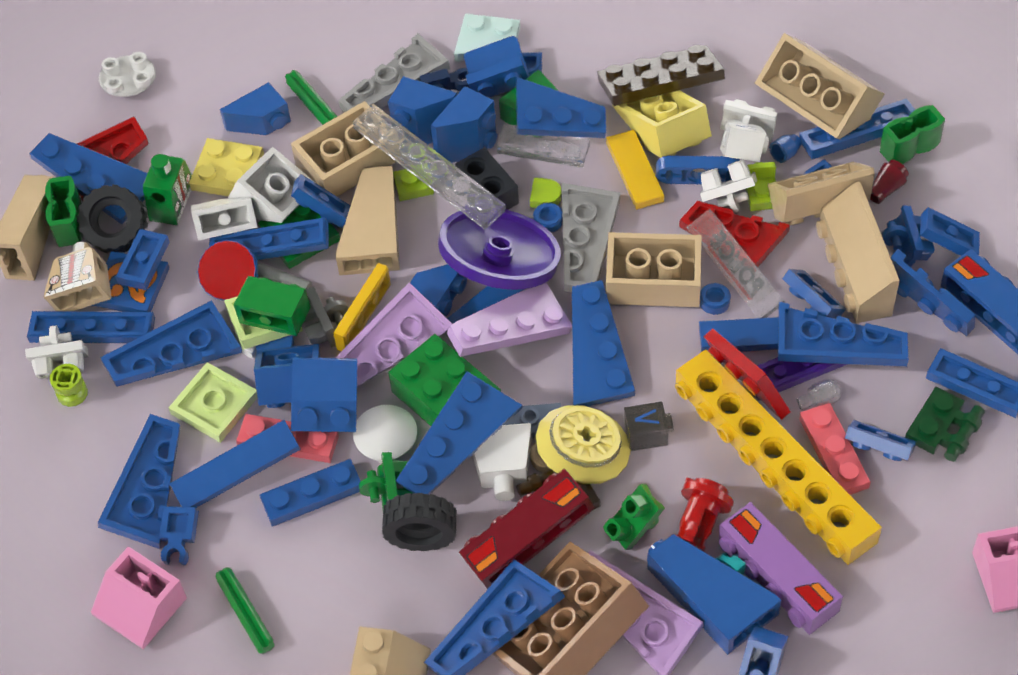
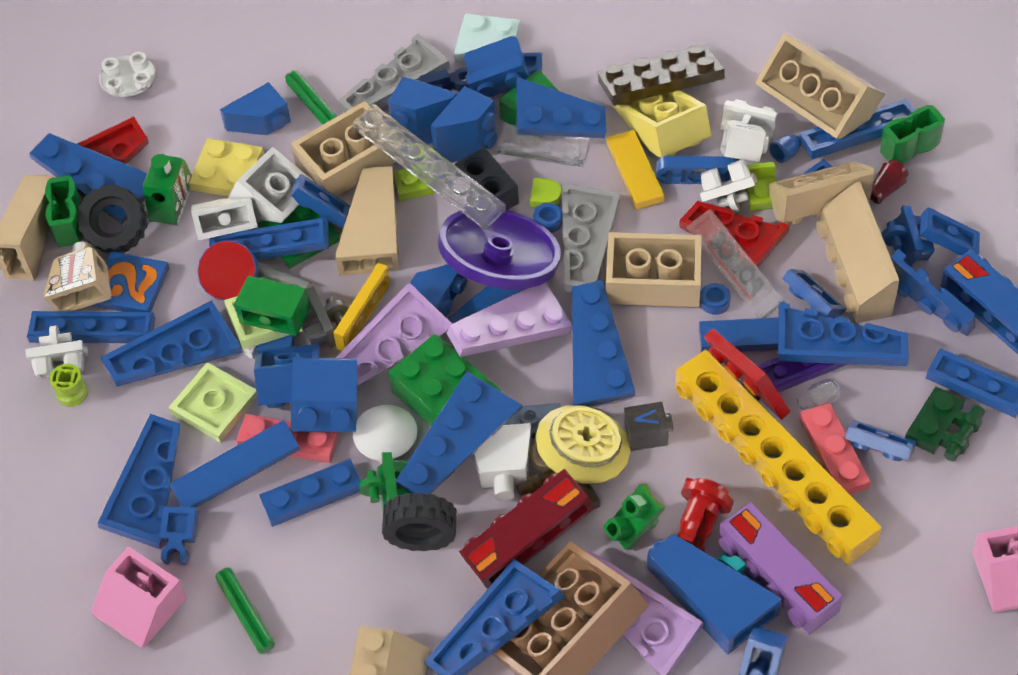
(142, 259): blue plate -> none

